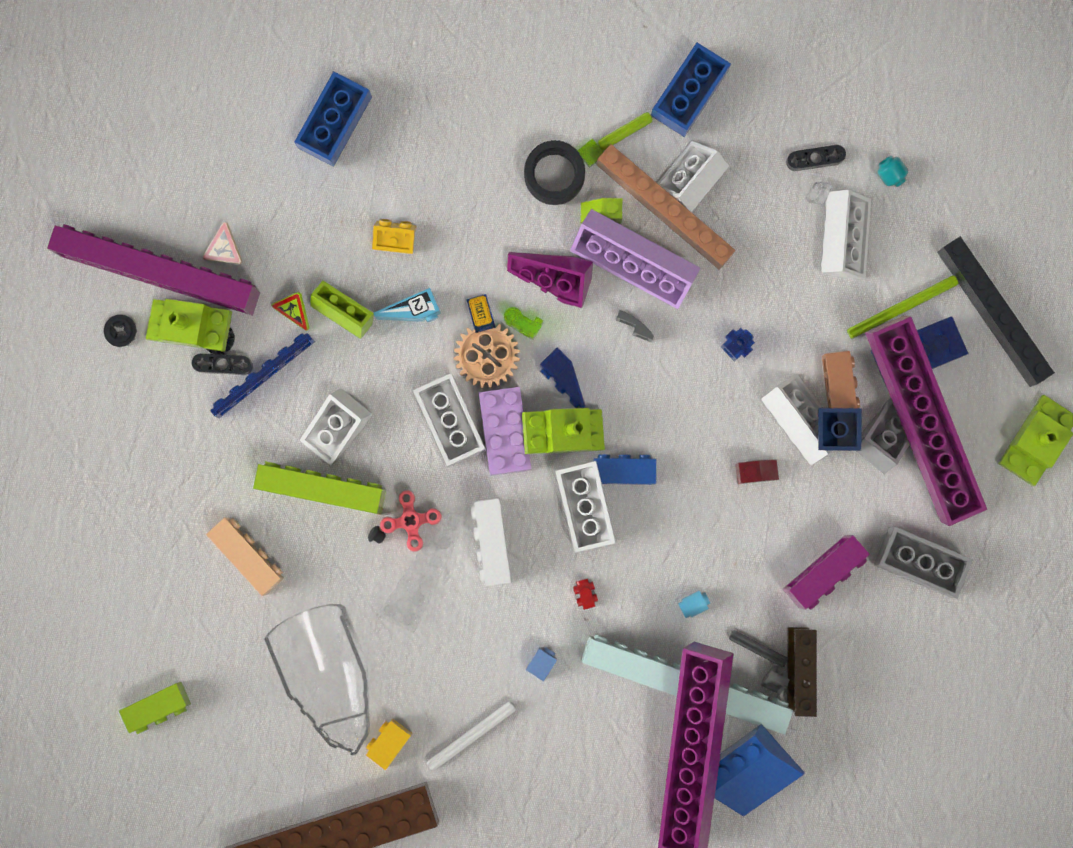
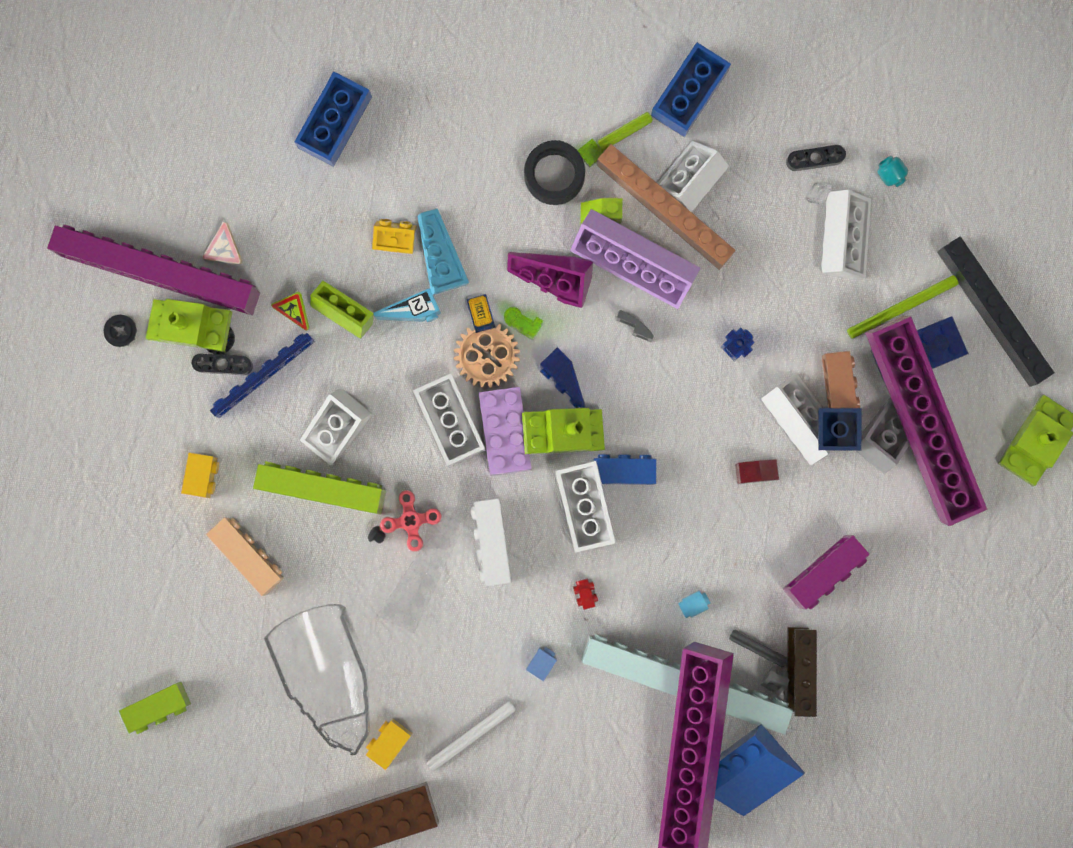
(200, 475): none -> yellow brick
(441, 259): none -> medium azure wing
(923, 562): light grey brick -> none

